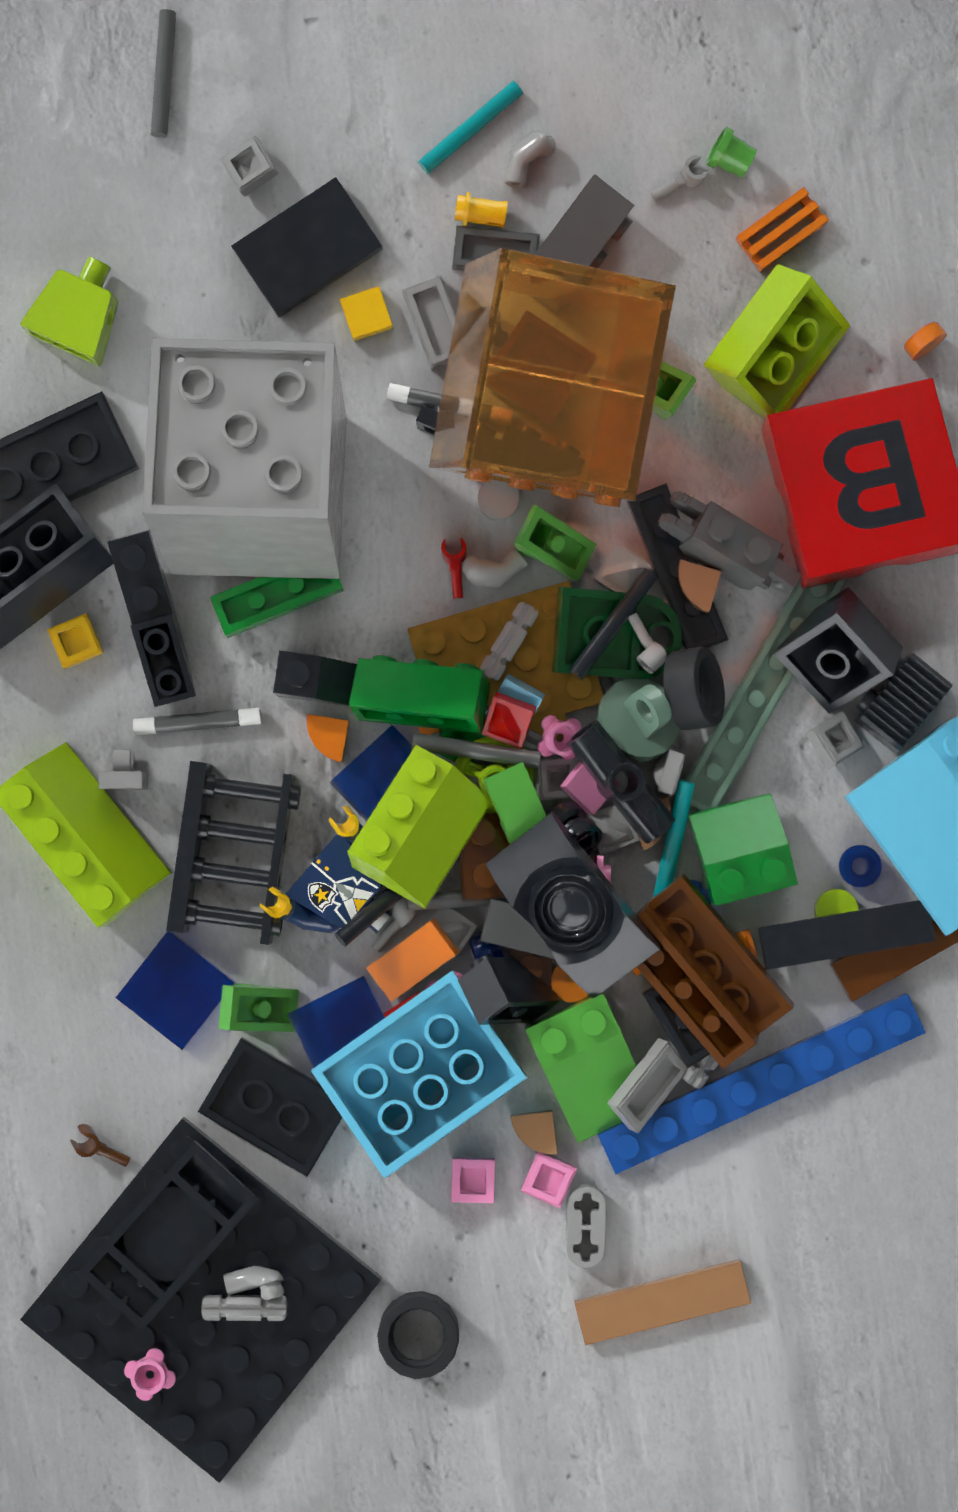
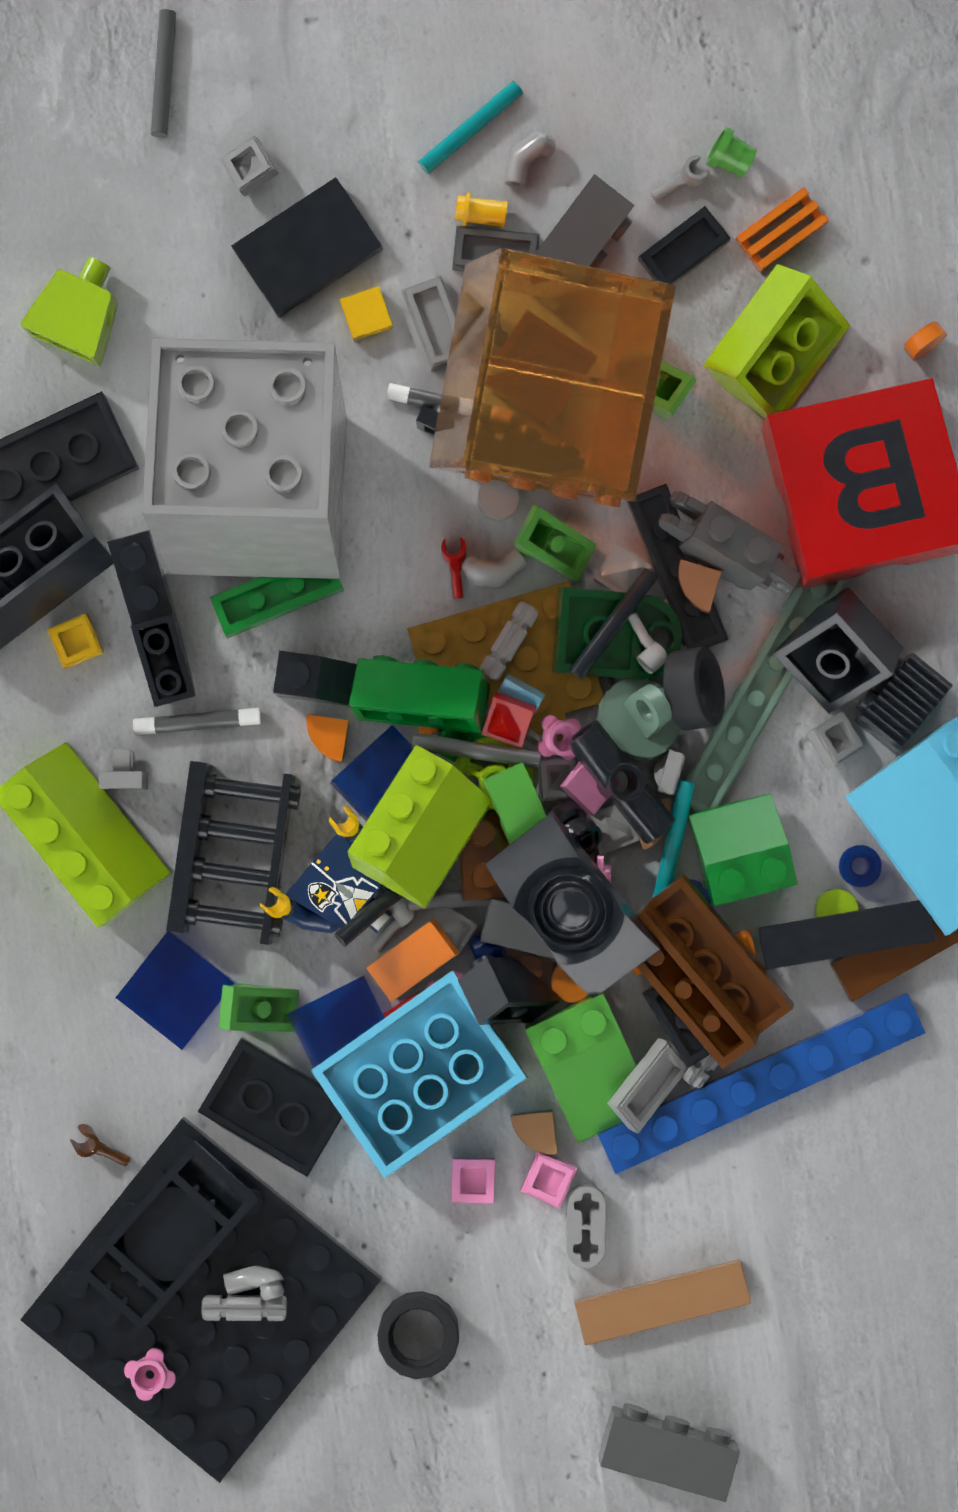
(669, 1452): none -> dark grey brick
(684, 248): none -> black tile

